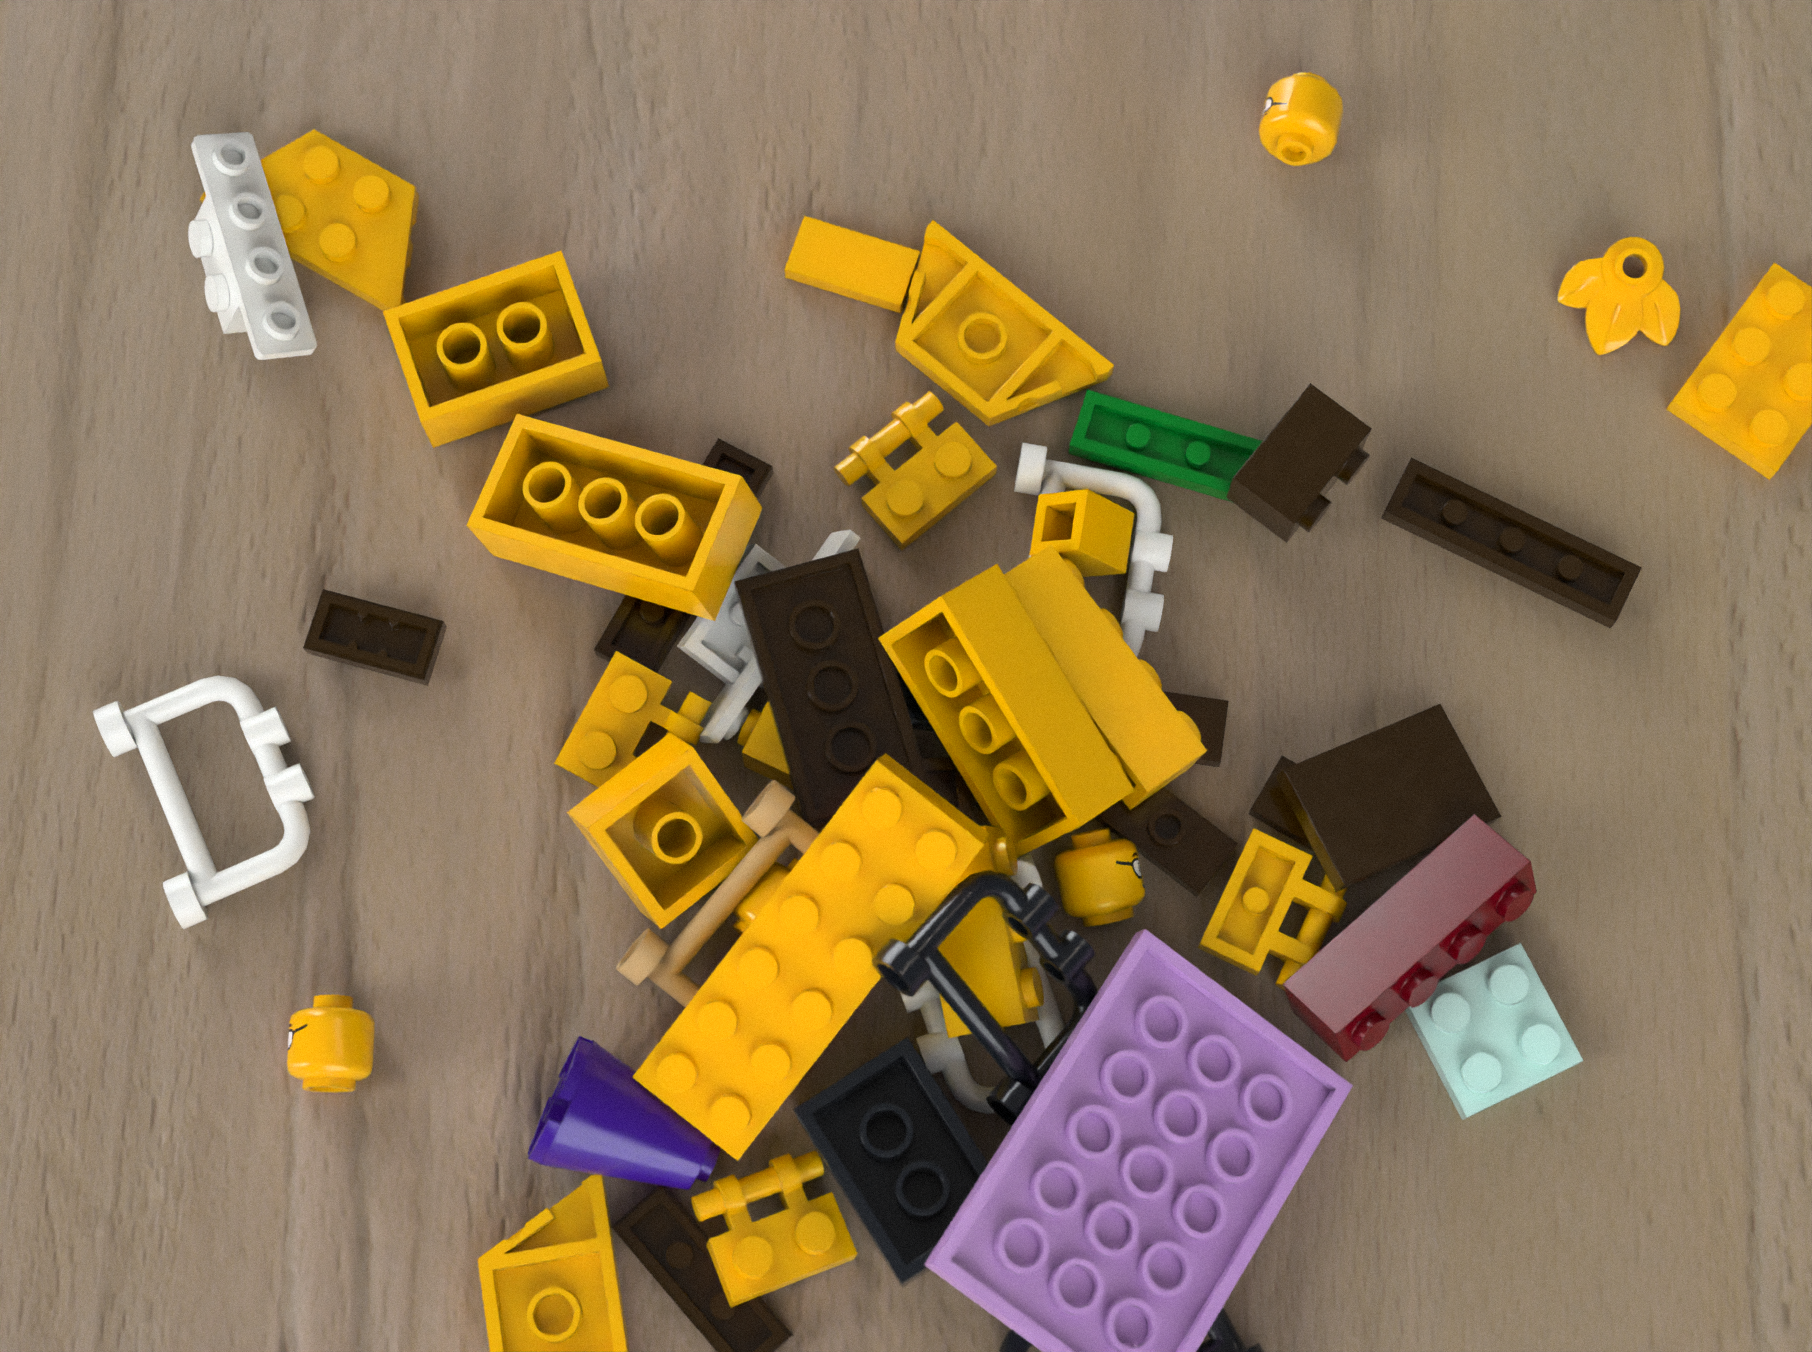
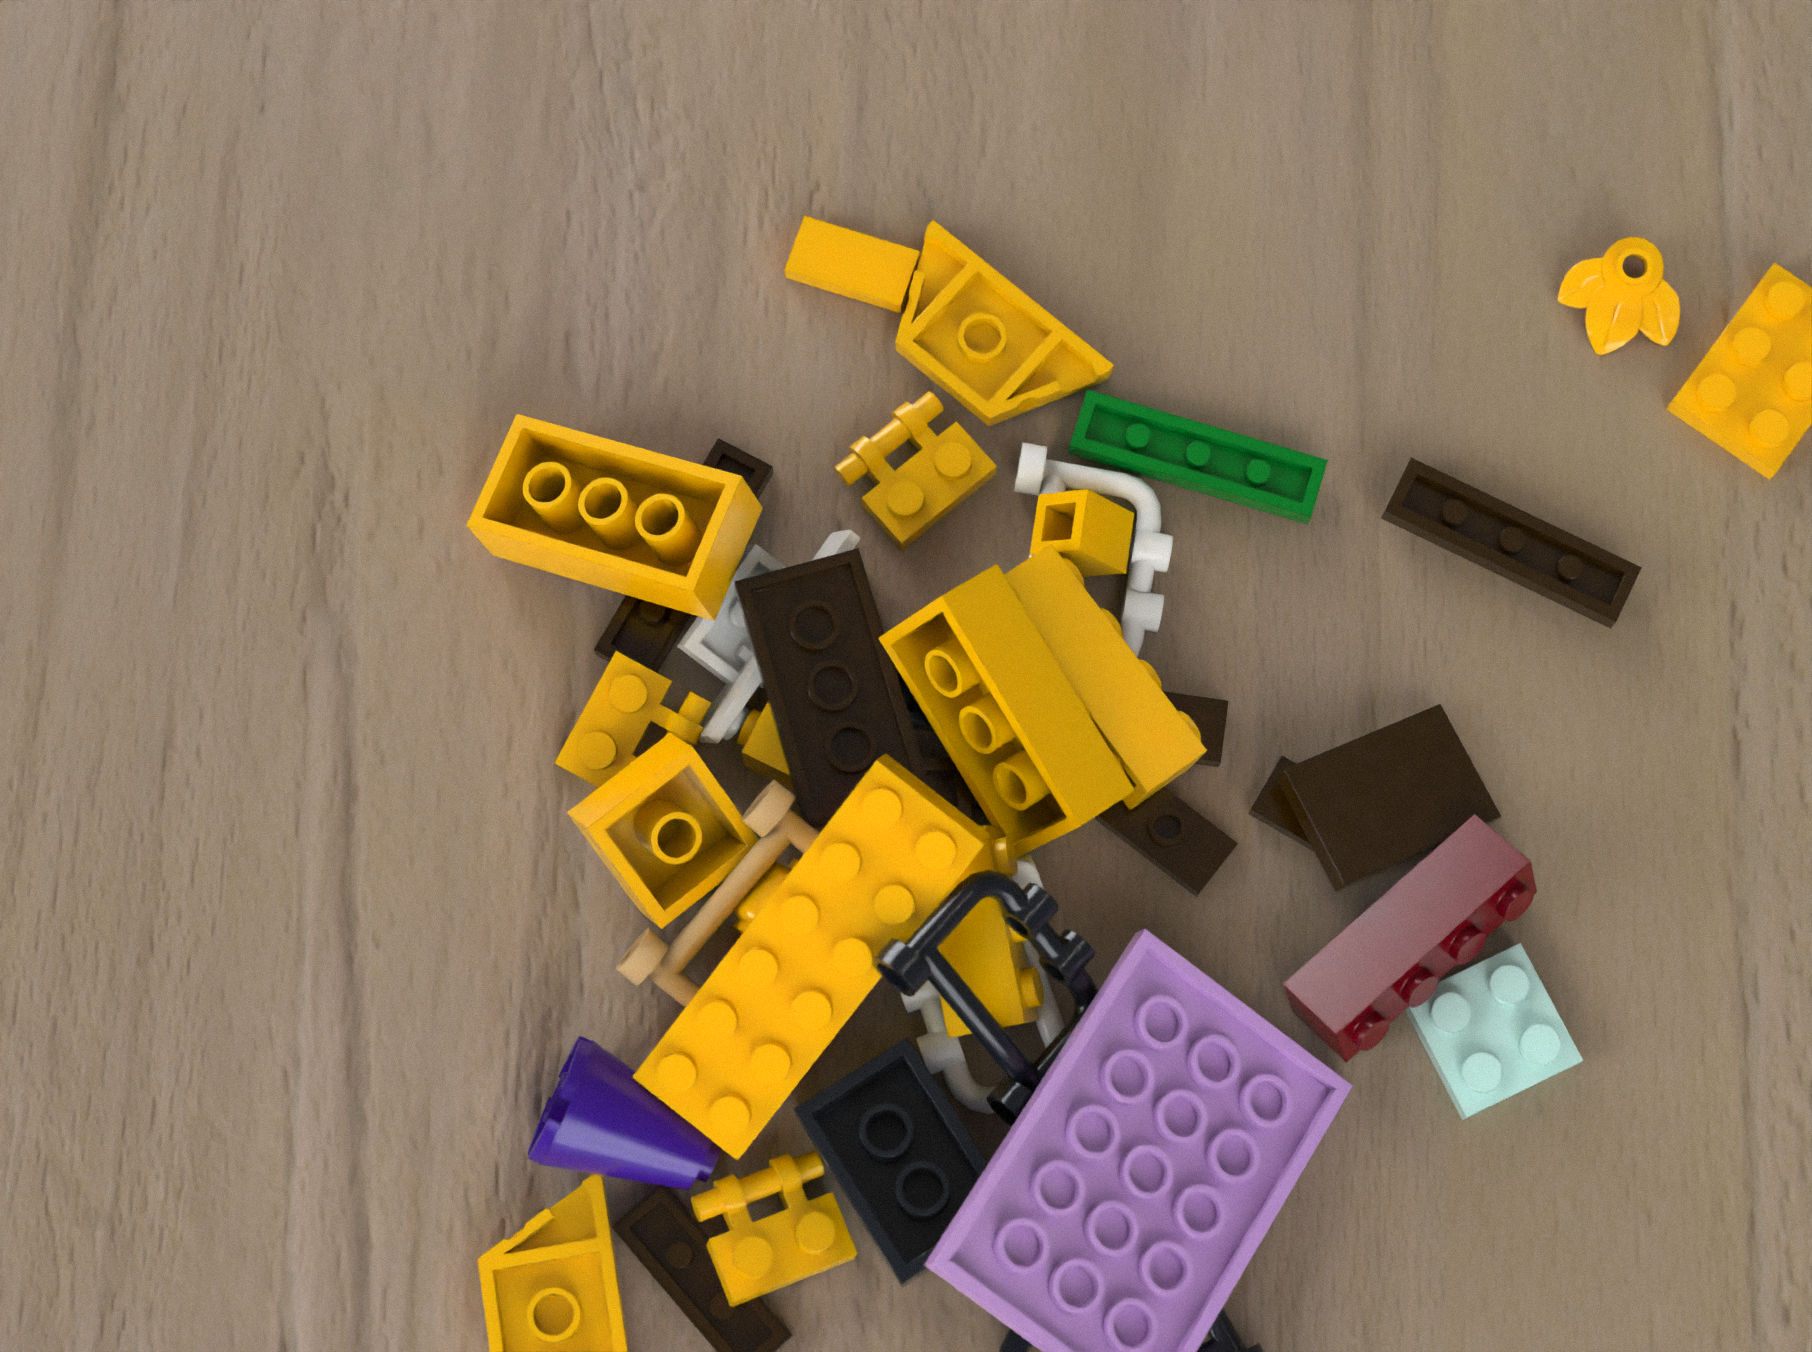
(245, 250): white bracket -> none
(286, 786): white bar -> none
(330, 1044): yellow head -> none
(344, 216): yellow wing -> none
(375, 637): dark brown plate -> none
(496, 349): yellow brick -> none
(1099, 878): yellow head -> none
(1256, 902): yellow plate -> none
(1300, 463): dark brown brick -> none
(1303, 117): yellow head -> none

